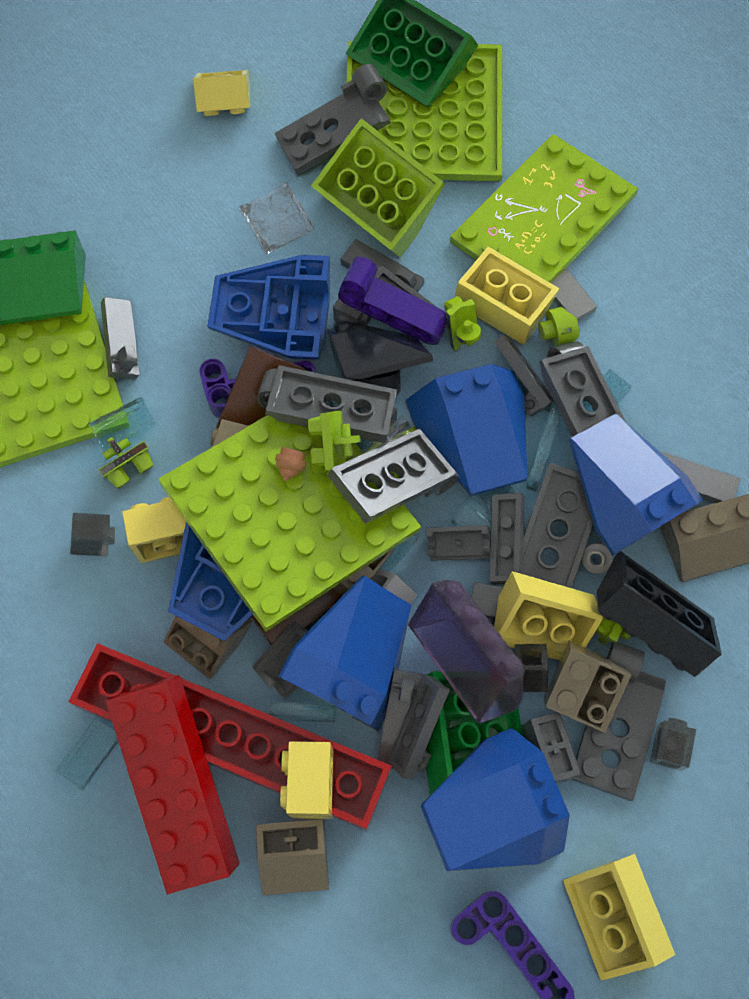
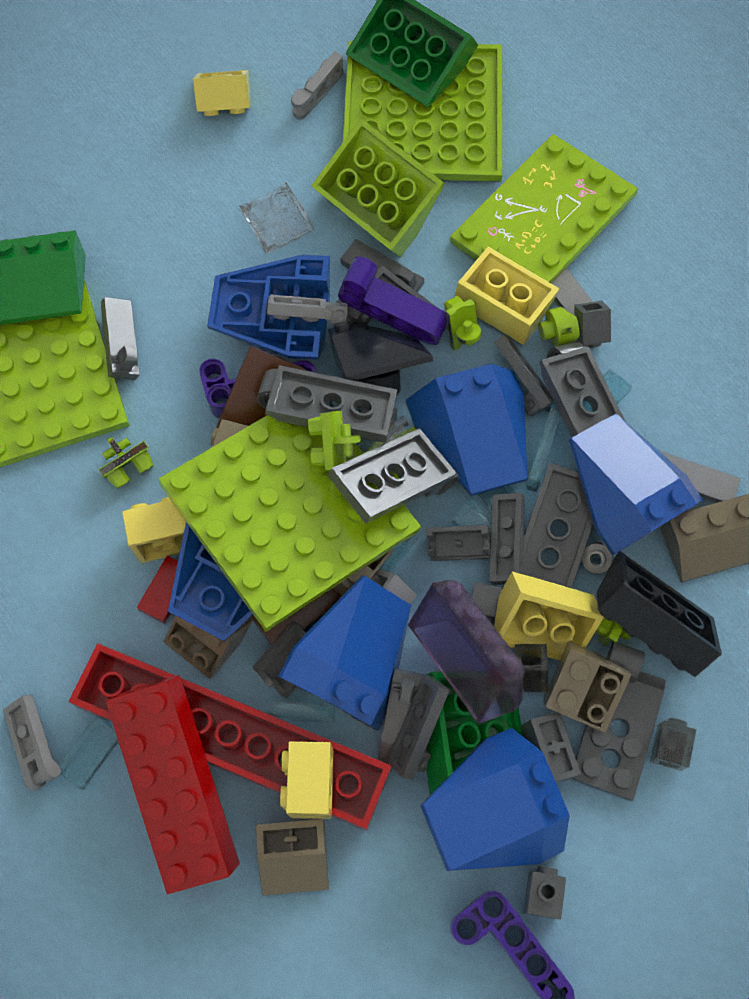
(30, 743): none -> light grey plate
(91, 534): clear smoke brick -> none
(122, 422): clear light blue tile -> none
(158, 594): none -> red tile
(290, 462): nougat plate -> none
(308, 308): none -> light grey hinge
(317, 86): none -> light grey hinge
(358, 101): dark grey hinge -> none
(545, 893): none -> dark grey brick
(593, 323): none -> dark grey brick
(618, 918): light yellow slope -> none

